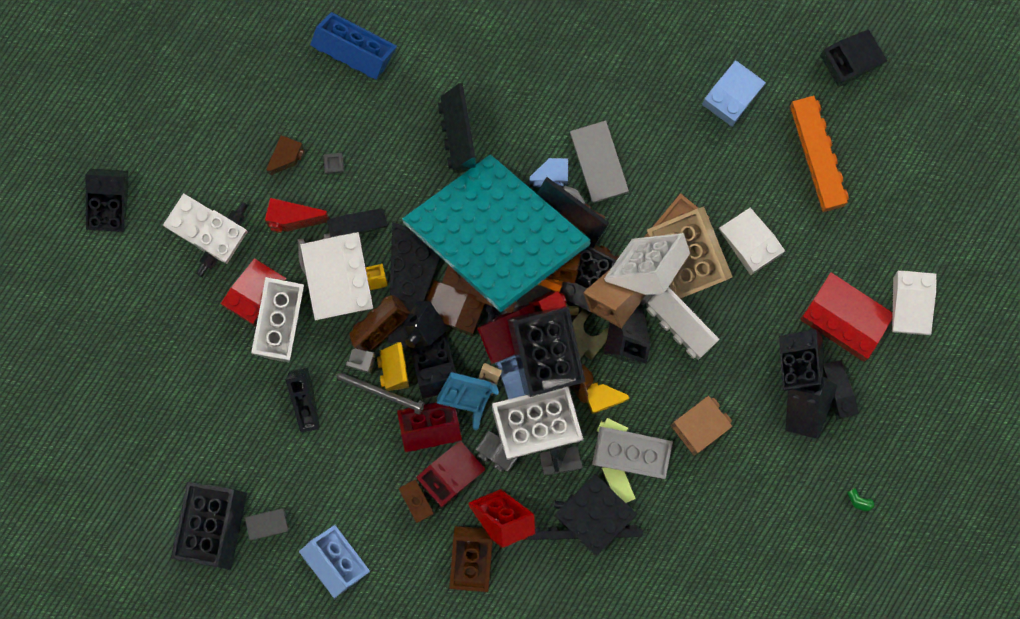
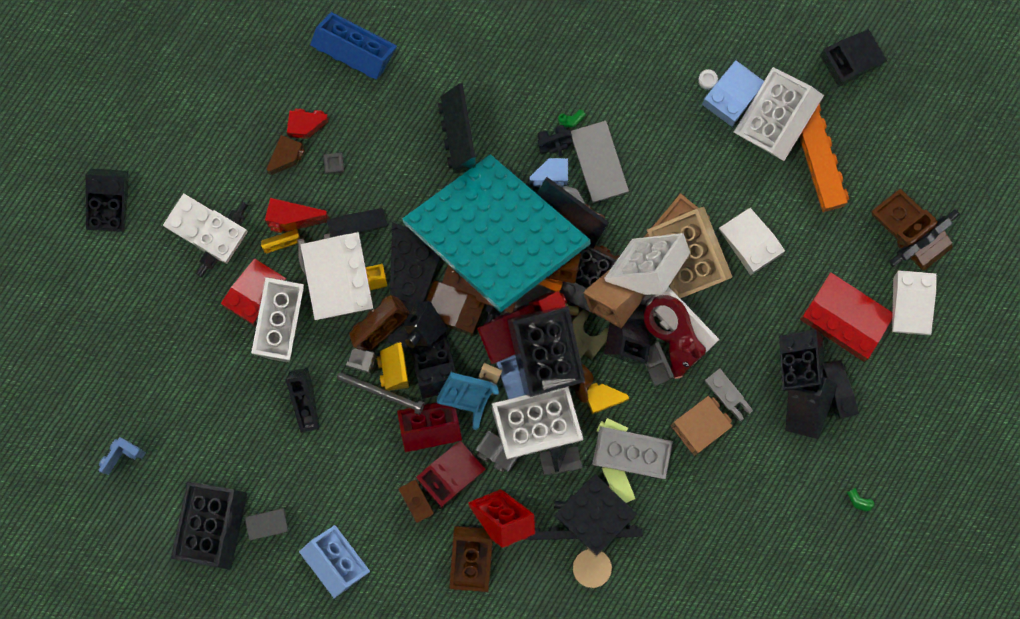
(117, 448): none -> medium blue bracket
(280, 241): none -> yellow slope
(305, 124): none -> red slope
(555, 142): none -> black hips
(571, 121): none -> green arm
(592, 570): none -> tan tile
(658, 366): none -> dark grey panel
(683, 343): none -> dark red animal
(707, 79): none -> white tile
(727, 393): none -> light grey hinge
(778, 113): none -> white slope
(916, 230): none -> reddish brown piece

